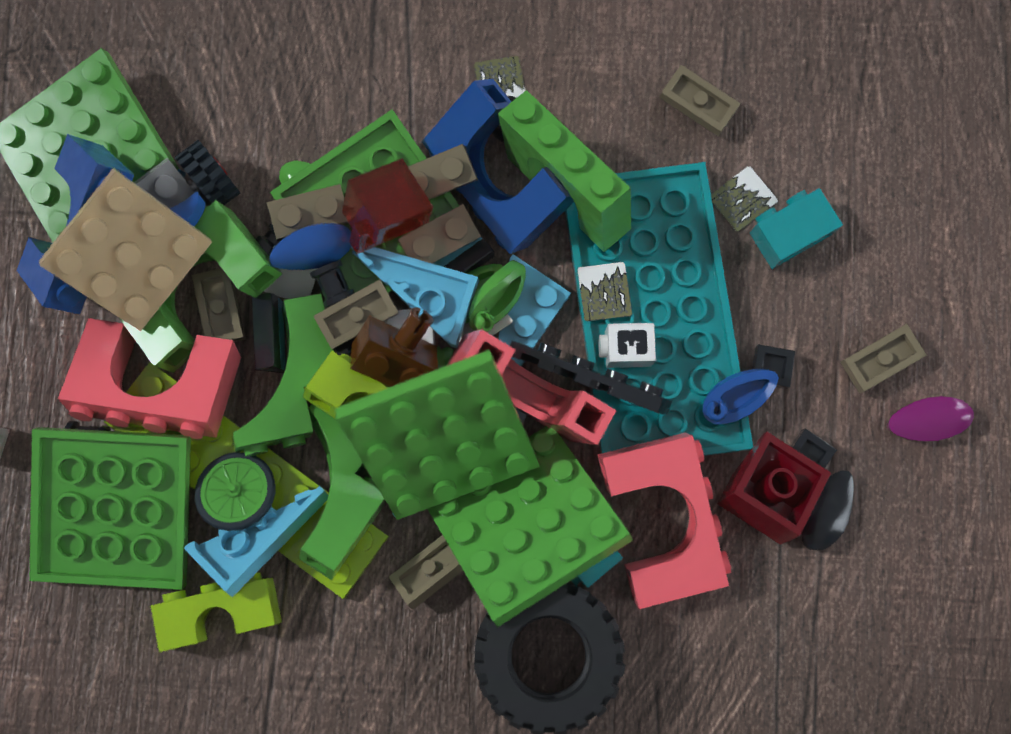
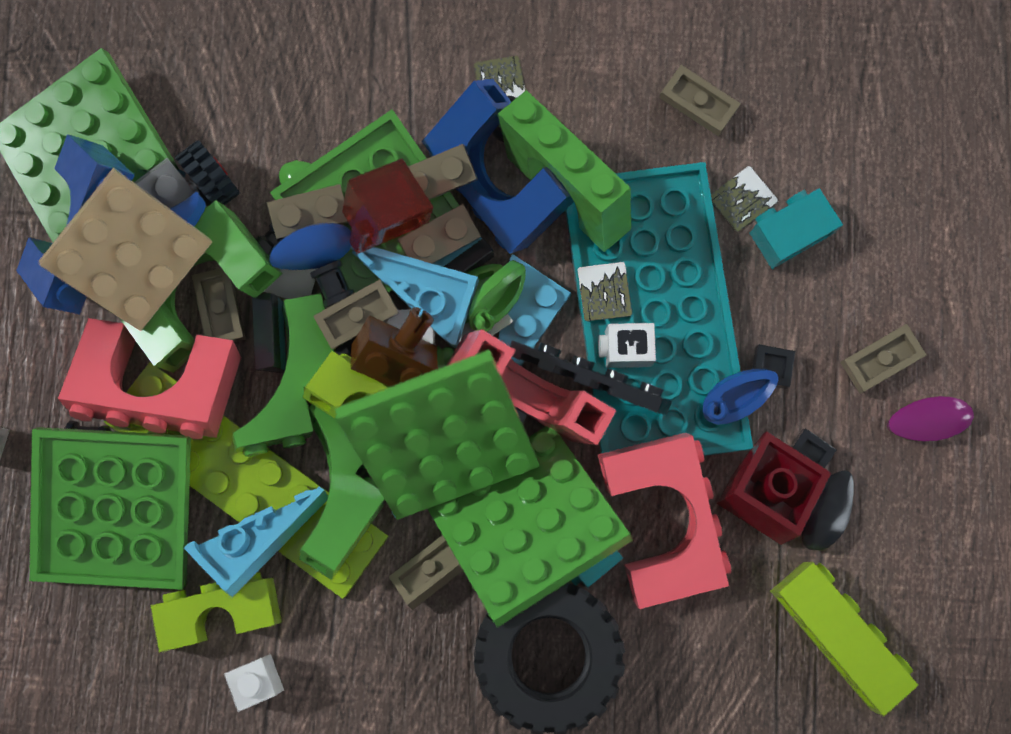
(235, 491): bright green wheel -> none
(254, 682): none -> white brick
(844, 637): none -> lime brick

